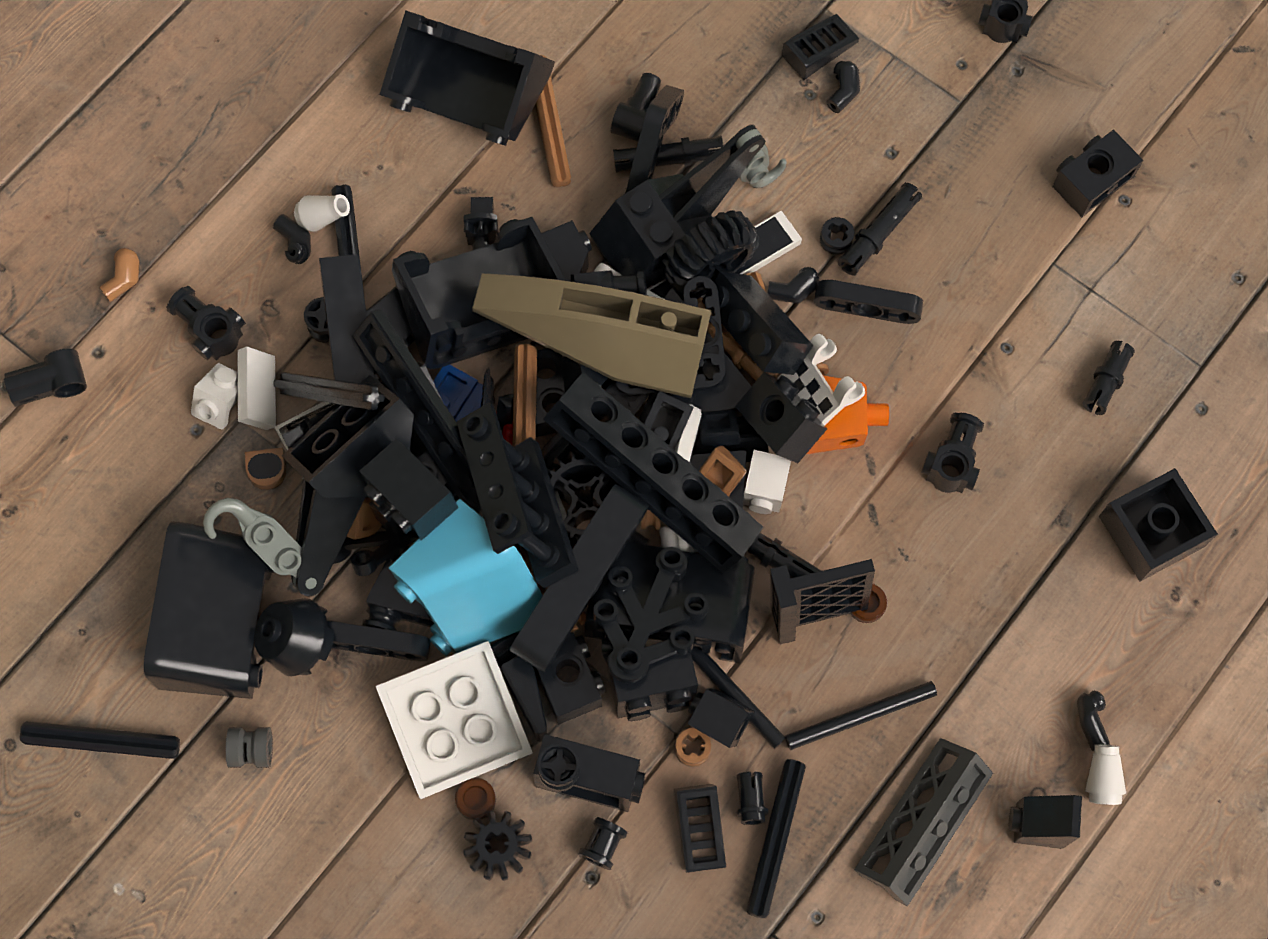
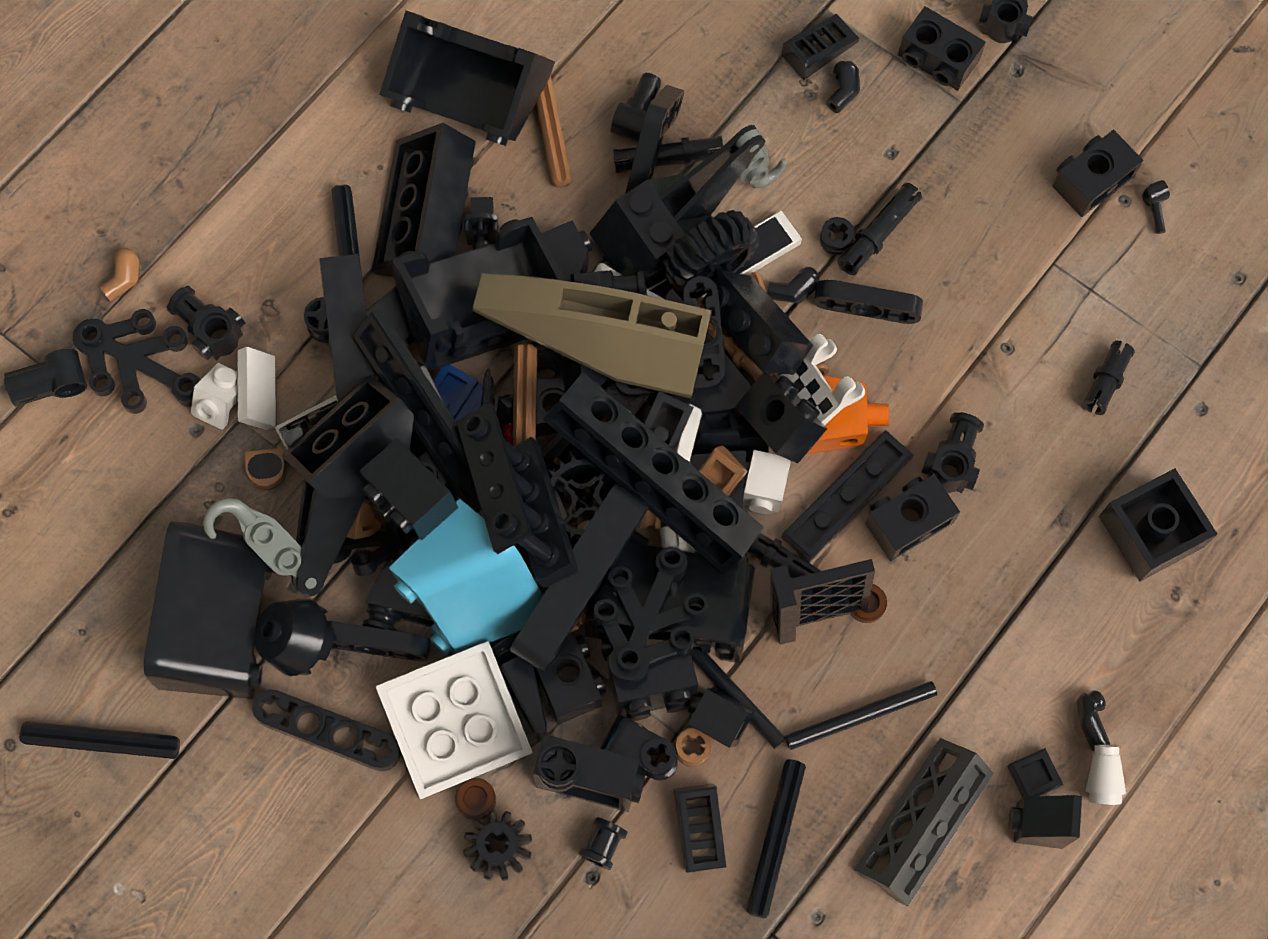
(132, 357): none -> black plant
(249, 747): dark grey wheel -> none
(298, 239): black arm -> none
(318, 211): white cone -> none
(328, 726): none -> black beam
(329, 390): black axle -> none
(425, 196): none -> black slope
(635, 741): none -> black piece
(751, 799): black pin -> none
(847, 496): none -> black tile
(900, 535): none -> black brick
(946, 42): none -> black brick
(1035, 774): none -> black tile
(1152, 197): none -> black hand

